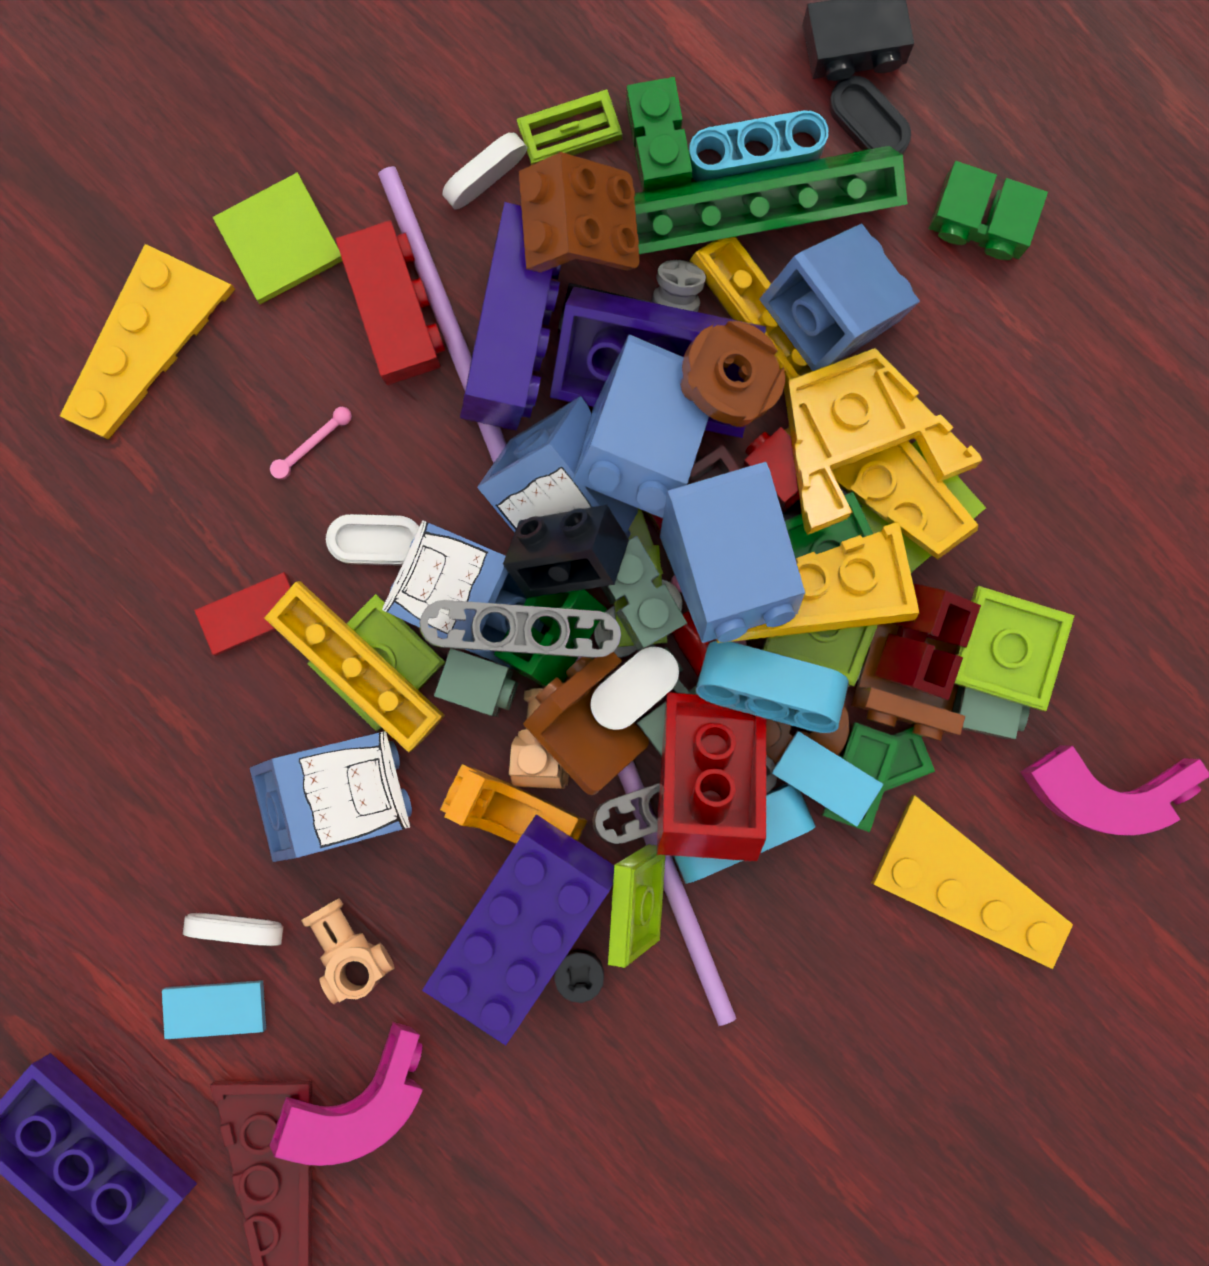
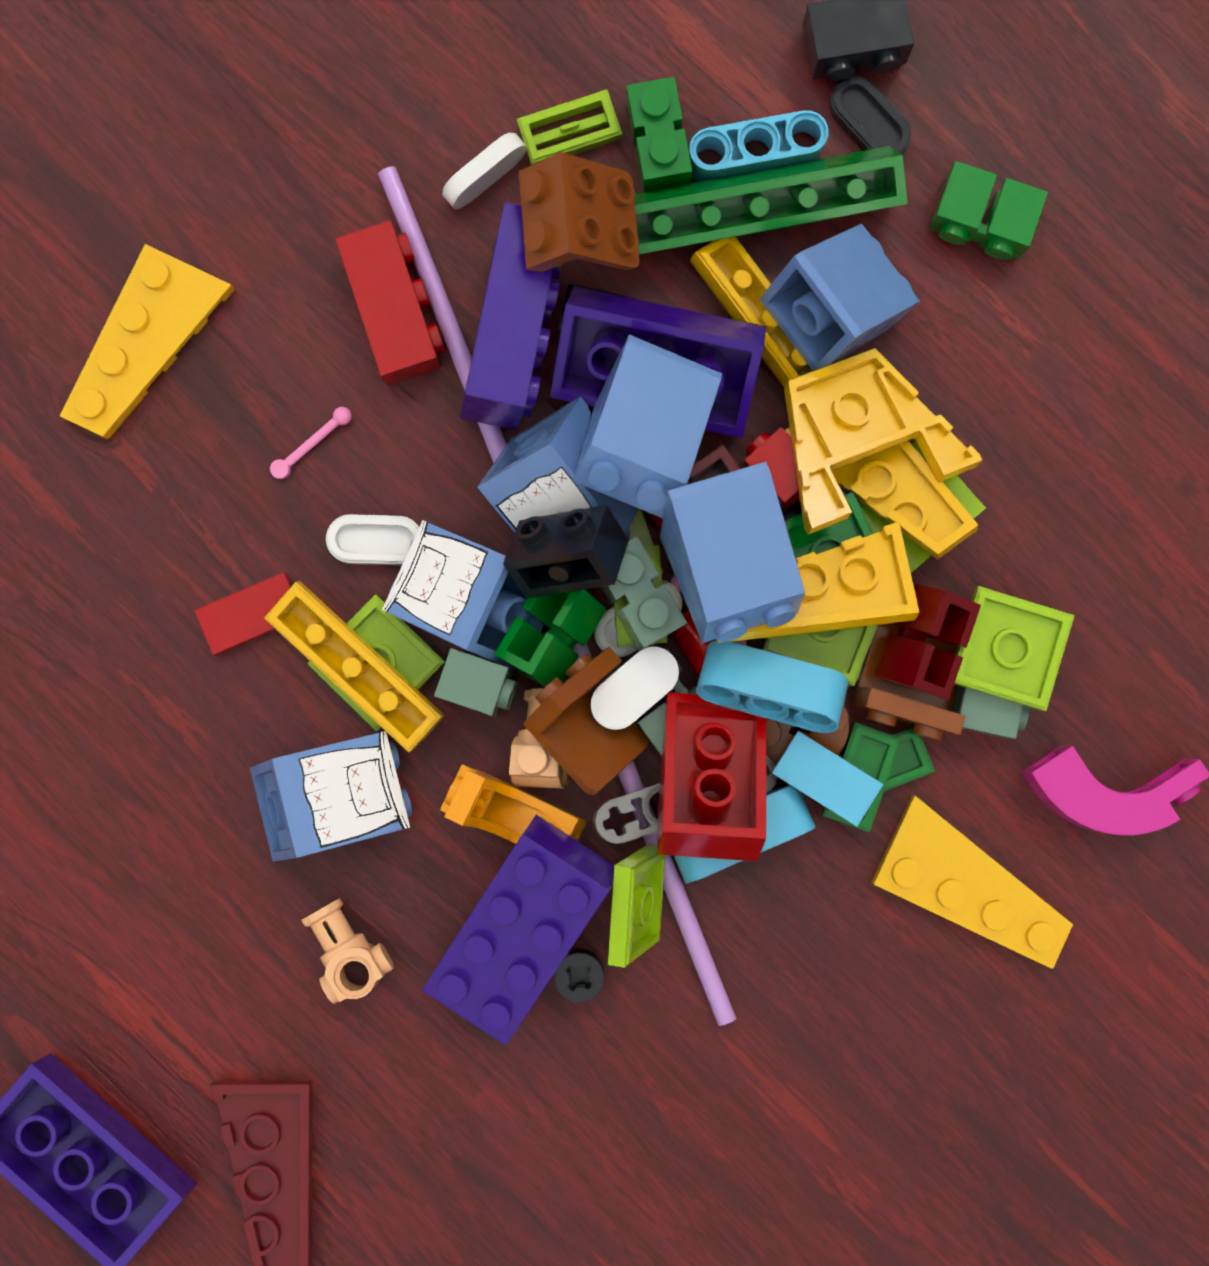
(213, 1009): medium azure tile -> none
(233, 929): white tile -> none
(278, 238): lime tile -> none
(353, 1129): dark pink arch -> none
(520, 624): light grey beam -> none
(679, 285): light grey wheel -> none
(714, 392): dark orange plate -> none

